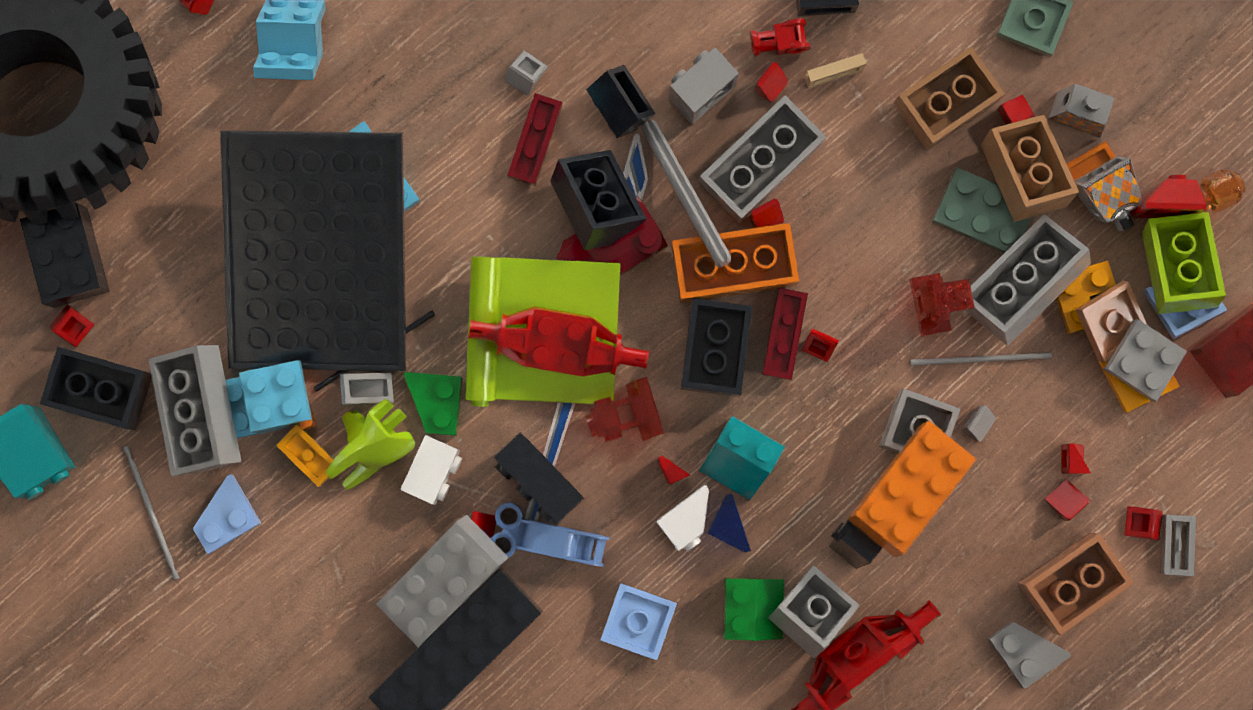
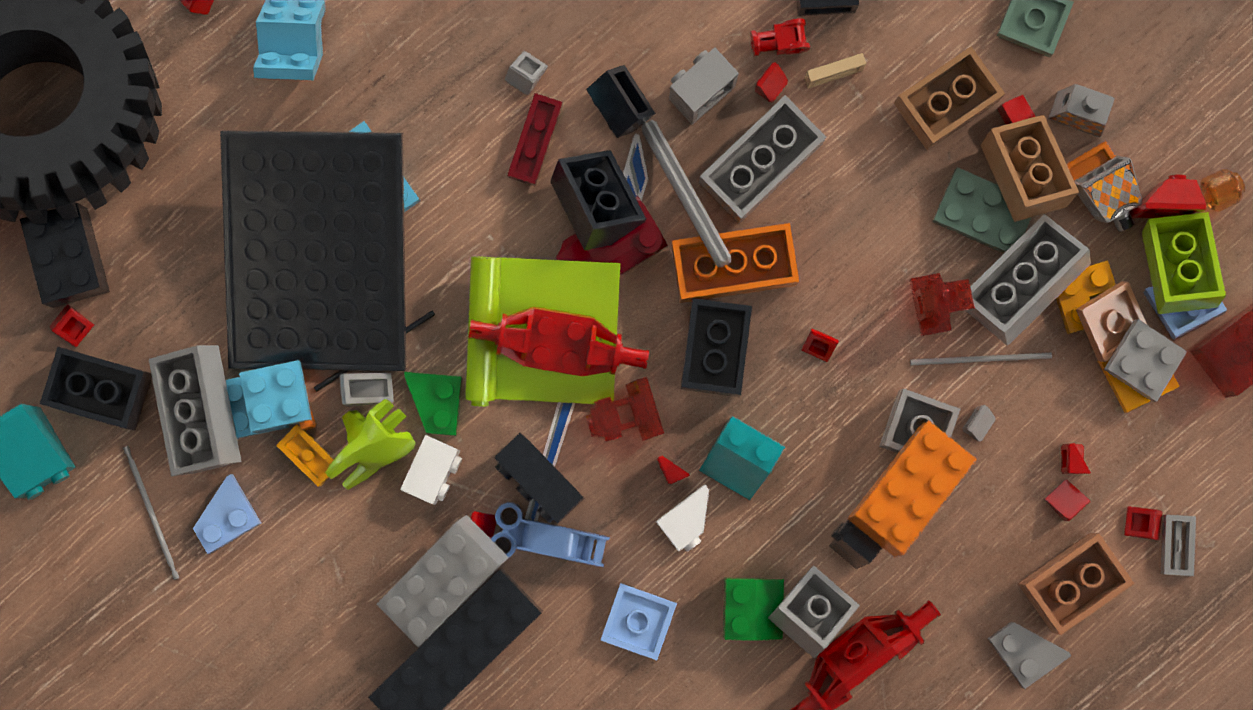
(728, 525): clear blue slope -> none
(767, 214): red slope -> none
(784, 334): dark red plate -> none

